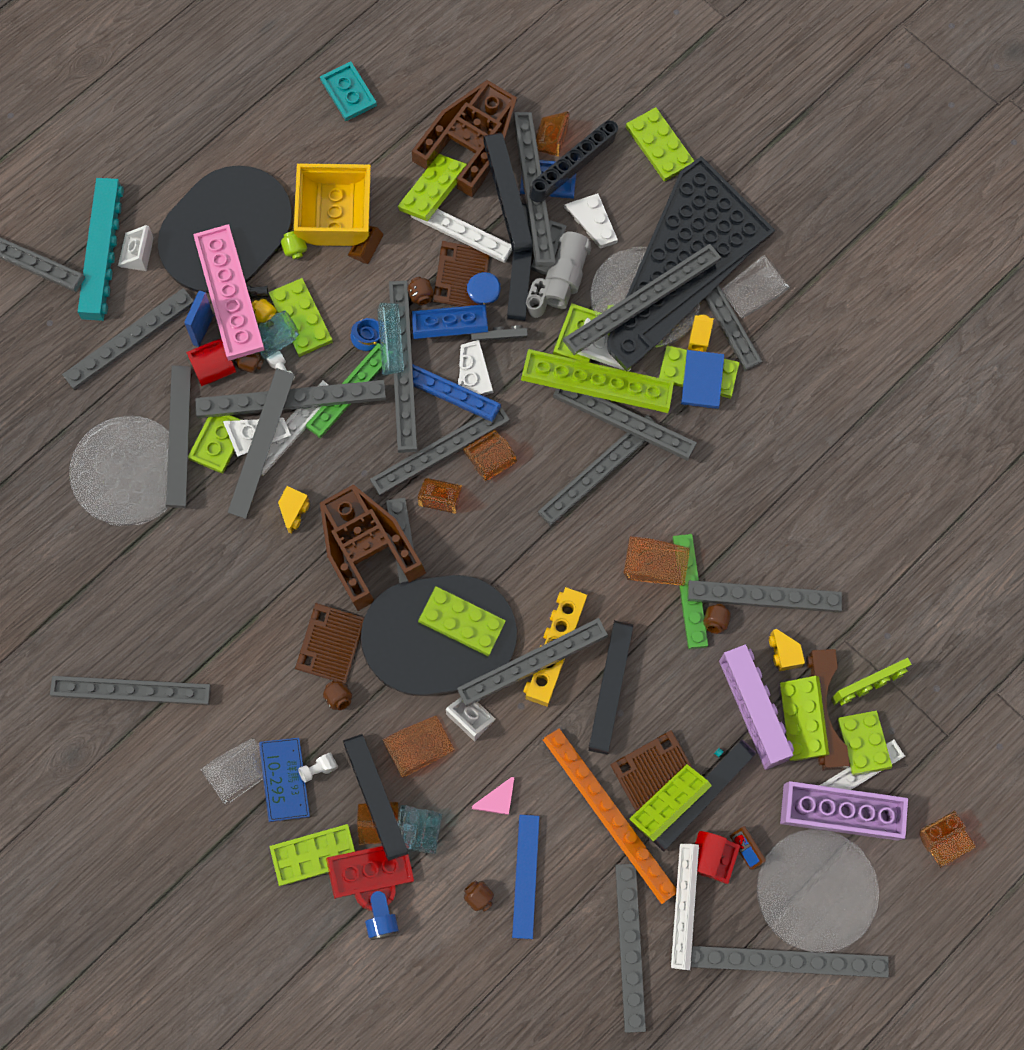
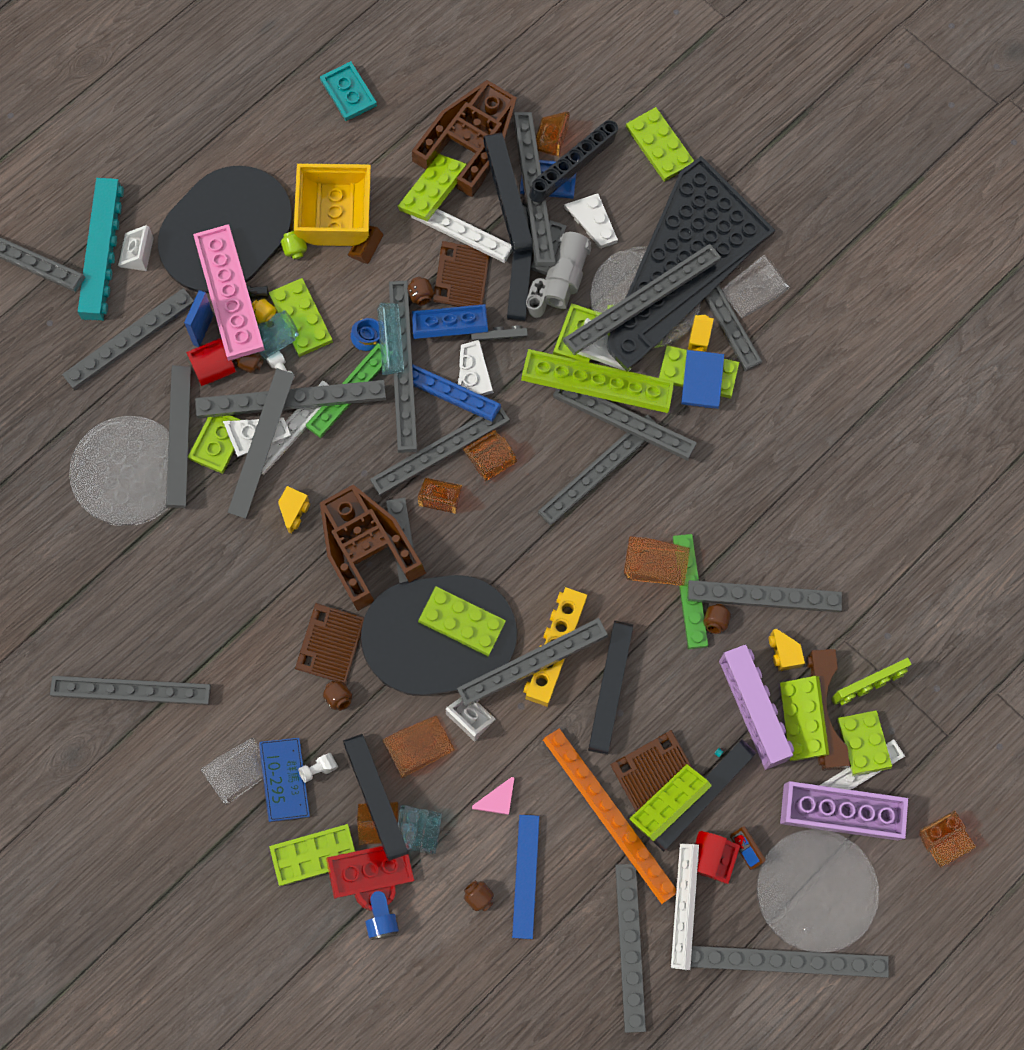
(484, 288): blue piece -> none

